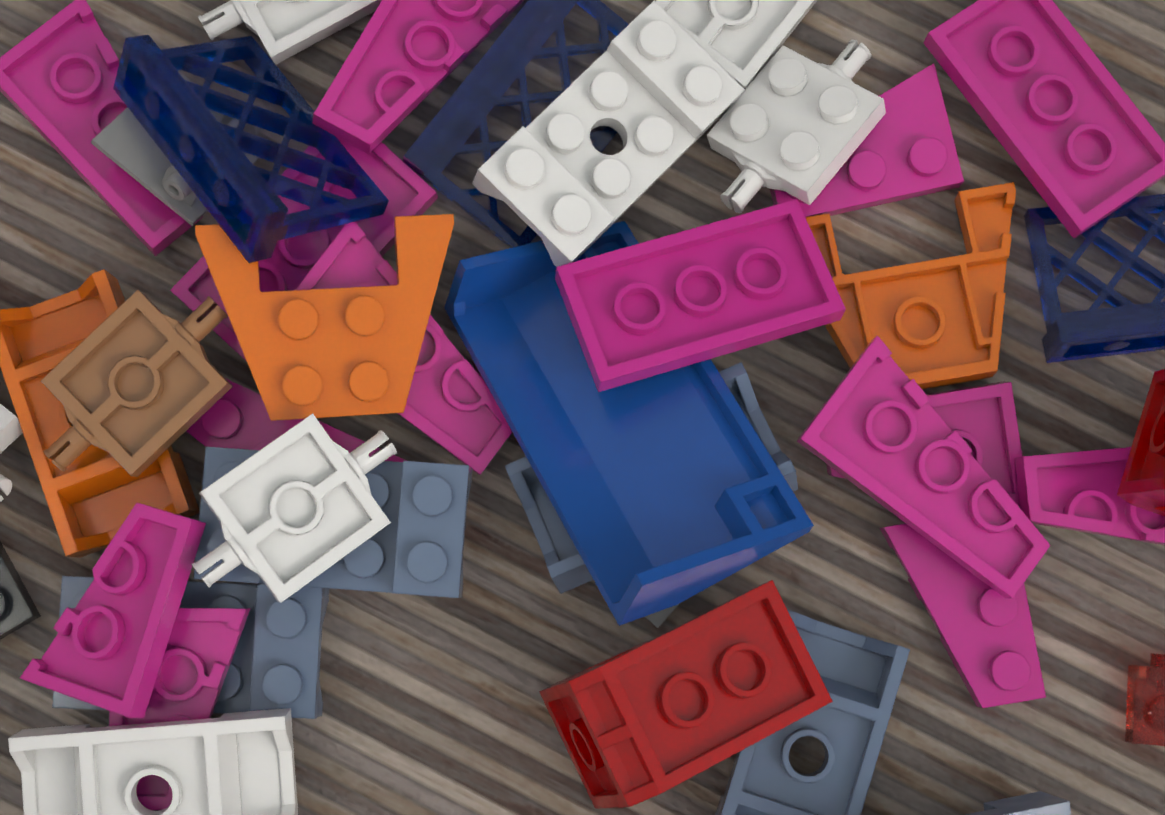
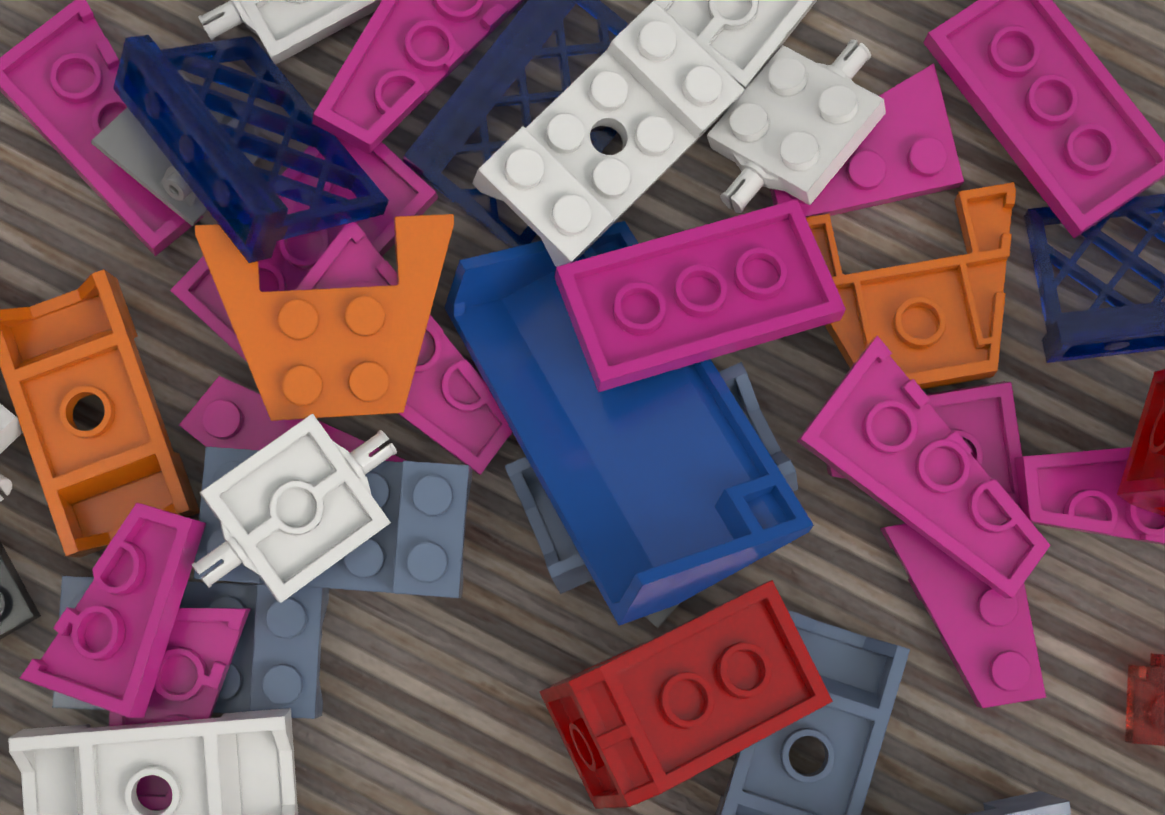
(136, 384): medium nougat plate -> none

